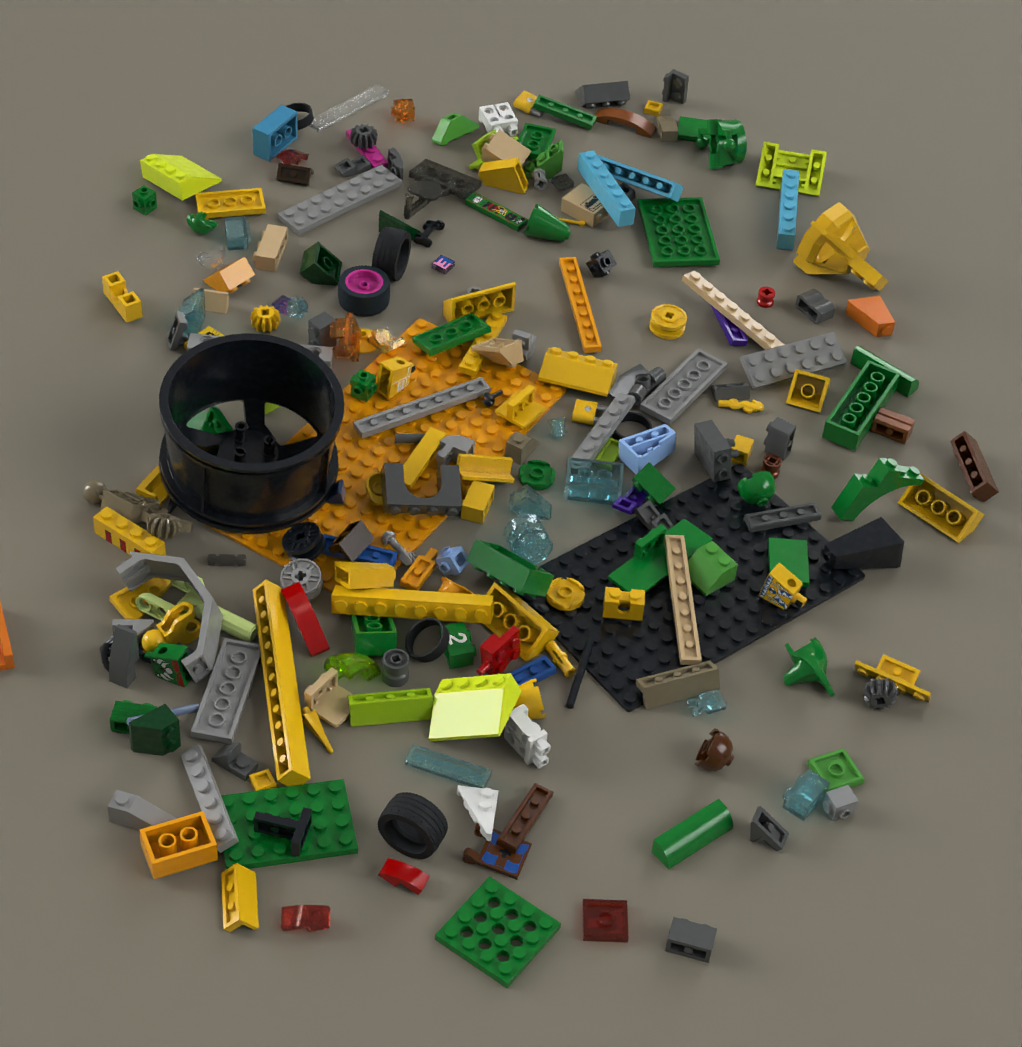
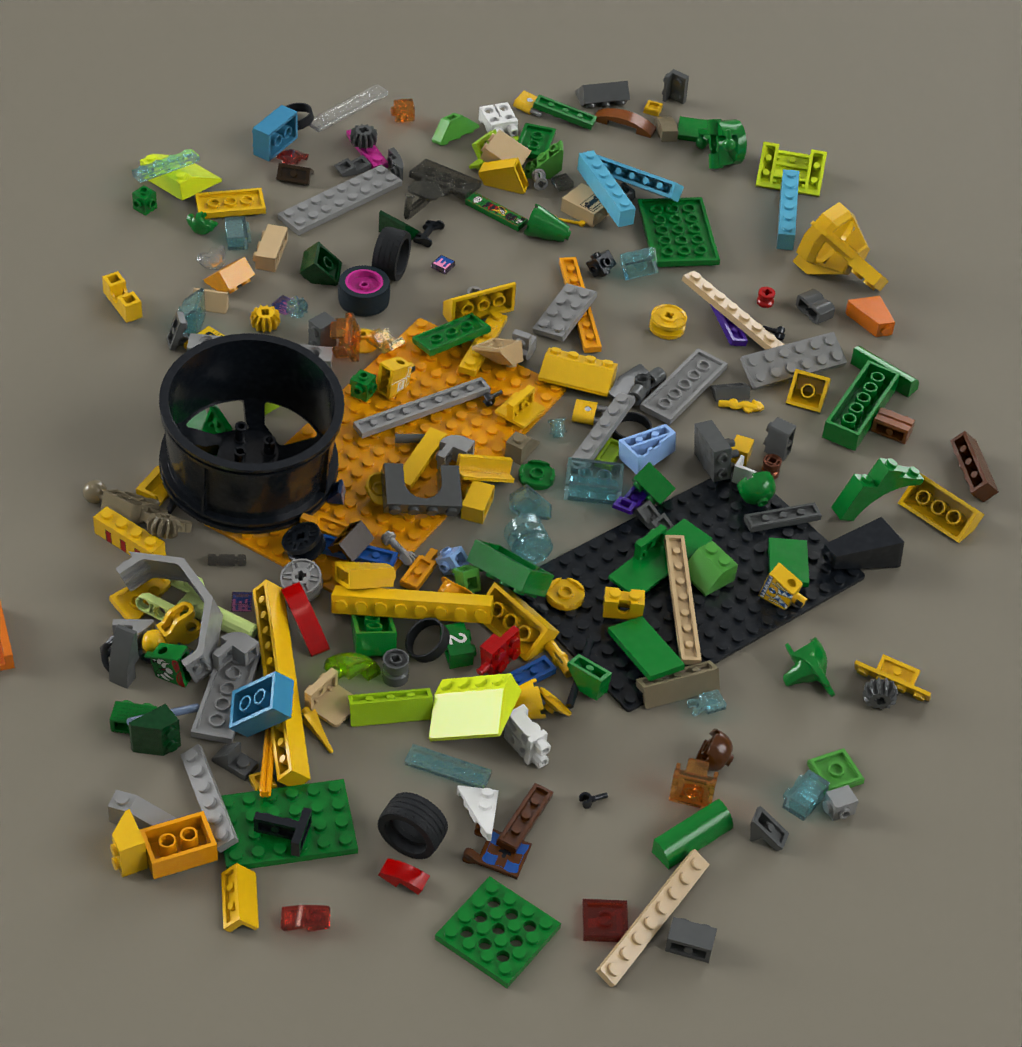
(128, 846): none -> yellow slope
(165, 165): none -> clear light blue plate
(237, 647): none -> light grey brick
(241, 602): none -> clear purple tile
(261, 704): none -> dark azure brick
(267, 766): none -> light orange axle
(326, 524): none -> light orange hinge
(468, 577): none -> bright green brick
(553, 703): none -> yellow dish
(564, 312): none -> light grey plate
(587, 796): none -> black hand
(589, 676): none -> green slope
(639, 263): none -> clear light blue slope
(646, 648): none -> green tile
(652, 918): none -> tan plate
(693, 785): none -> clear orange panel
(741, 471): none -> white panel
(779, 332): none -> black hand

